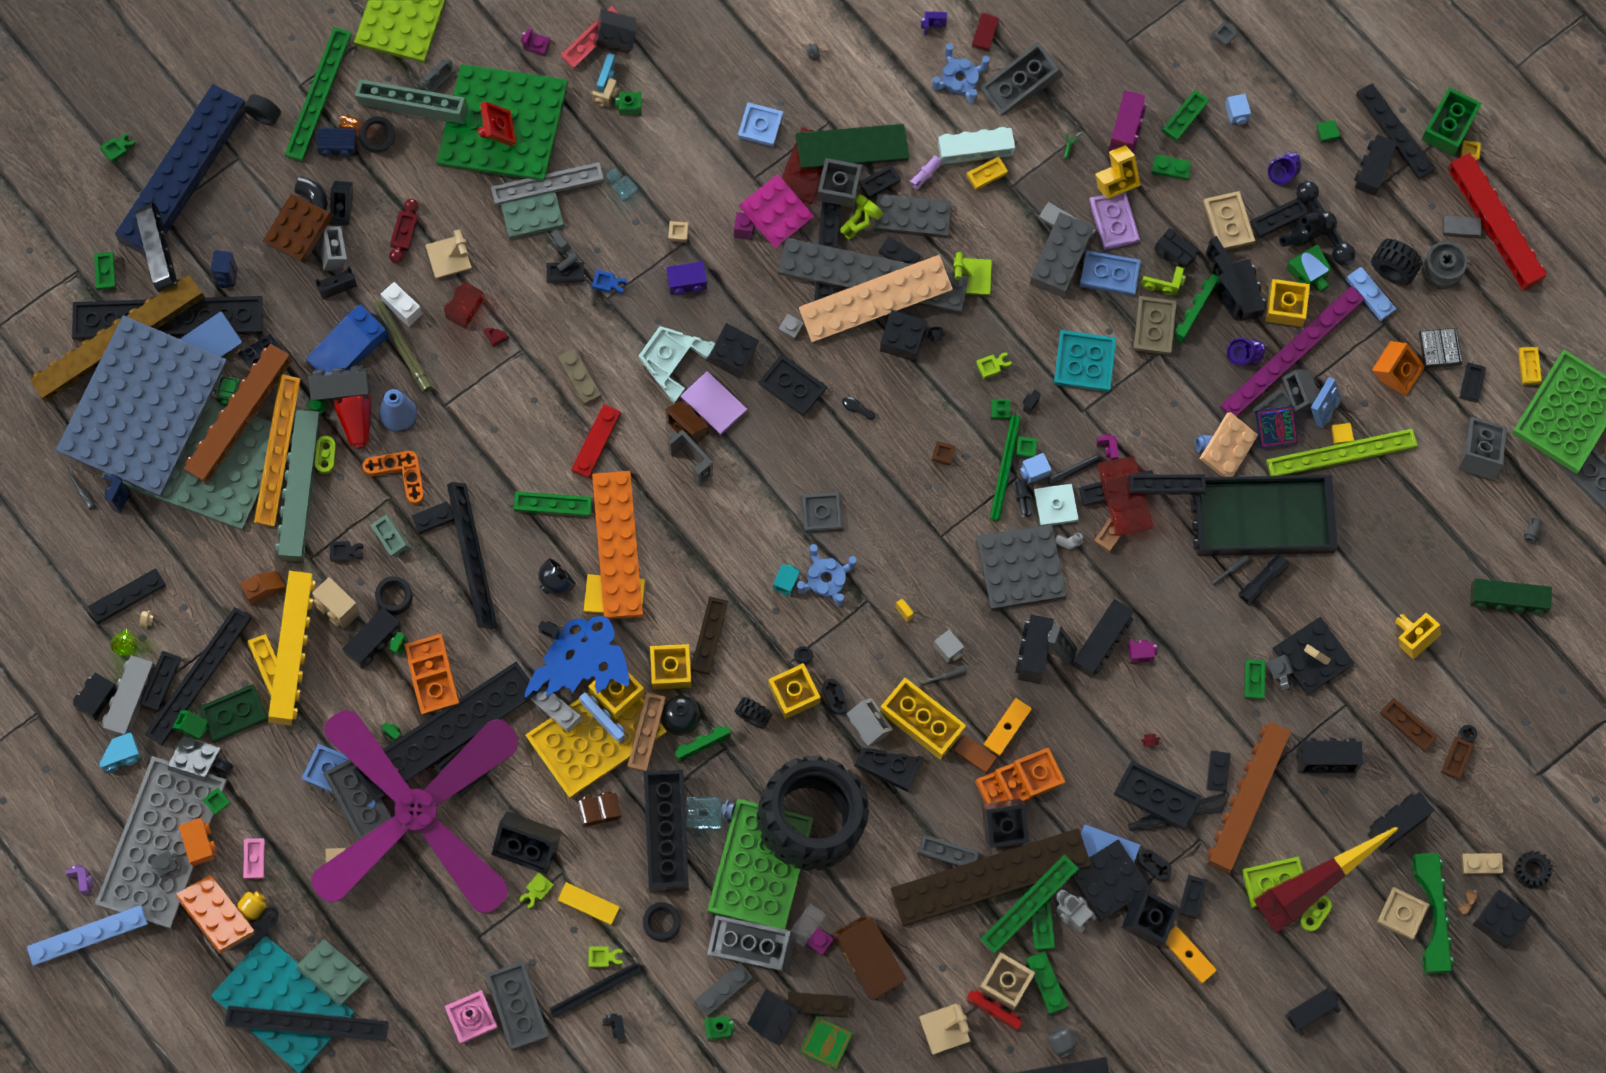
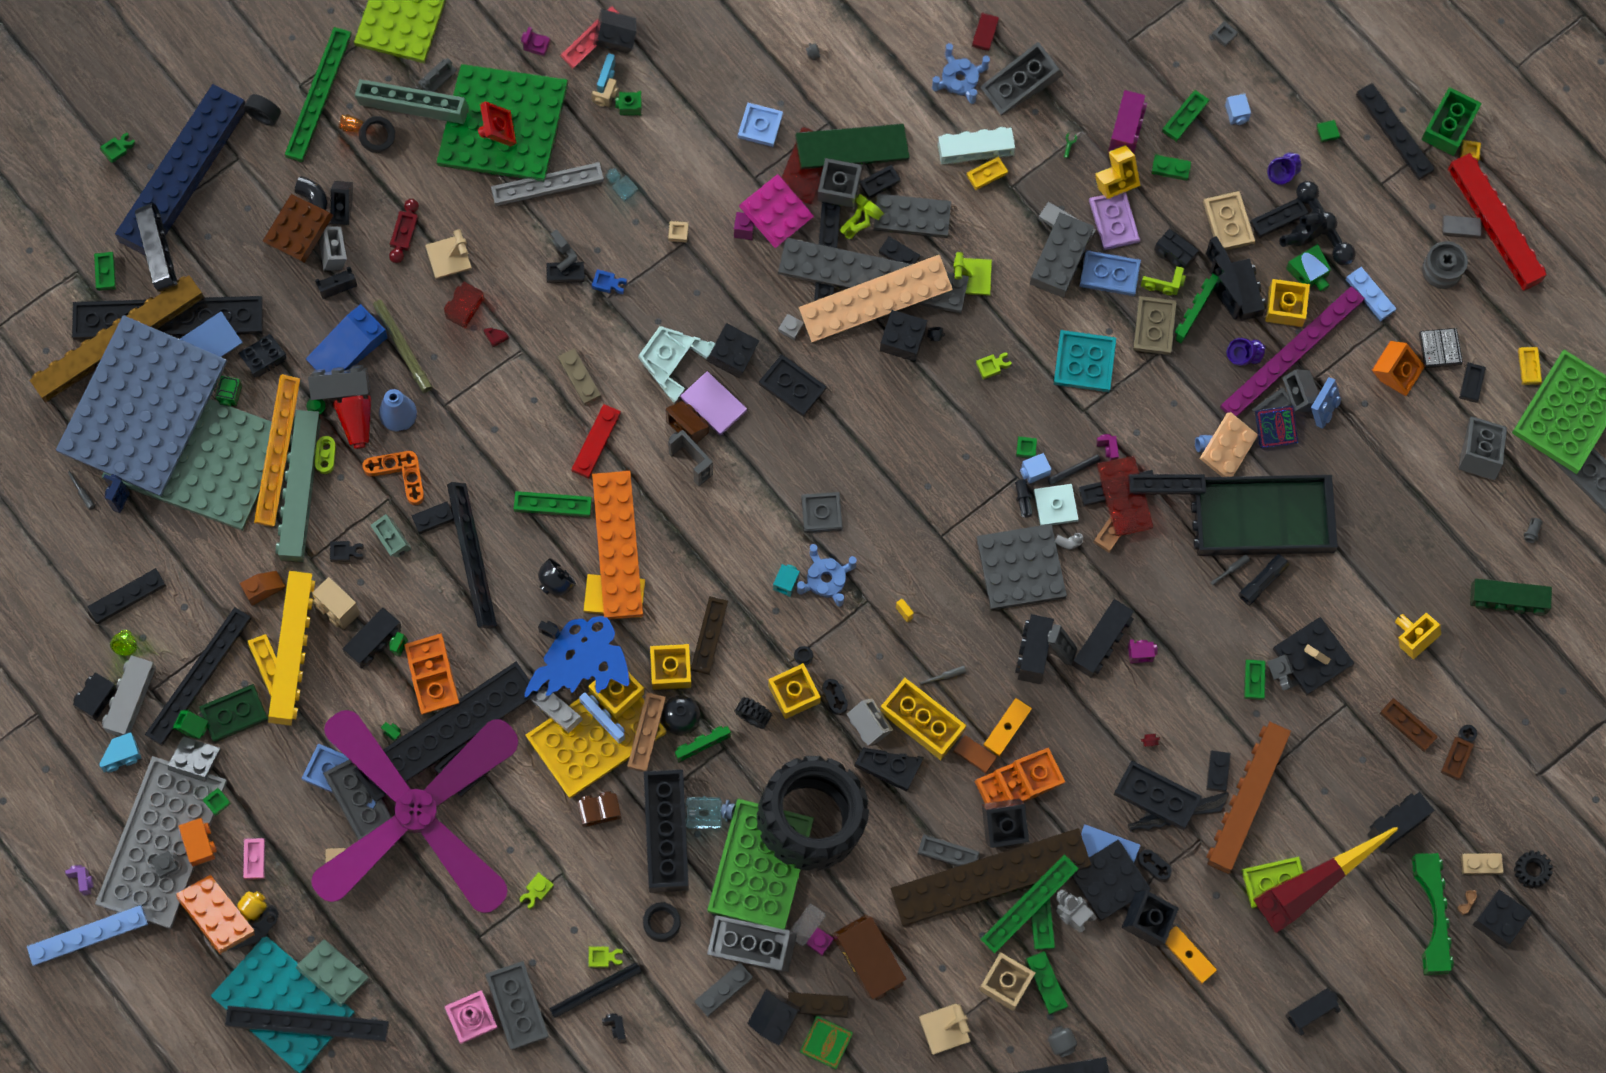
(146, 619): tan plate -> none
(160, 681): black plate -> none
(223, 766): black bush -> none
(224, 269): dark blue brick -> none
(237, 414): dark orange brick -> none
(336, 142): dark blue brick -> none
(389, 581): black tyre -> none
(401, 304): white brick -> none
(526, 842): black slope -> none
(532, 215): sand green plate -> none
(588, 903): yellow tile -> none
(686, 278): dark purple brick -> none
(714, 1034): green brick -> none
(853, 405): black piece -> none
(926, 172): lavender pin -> none
(933, 19): dark purple bracket -> none
(943, 453): reddish brown plate -> none
(949, 647): light grey brick -> none
(994, 1009): red tile -> none
(1000, 409): green tile -> none
(1005, 468): green axle -> none
(1030, 401): black plate -> none
(1192, 896): black plate -> none
(1316, 914): lime plate -> none
(1329, 756): black brick -> none
(1342, 433): yellow tile -> none
(1342, 453): lime tile -> none
(1375, 164): black brick -> none
(1396, 262): black tyre -> none
(1403, 913): tan plate -> none

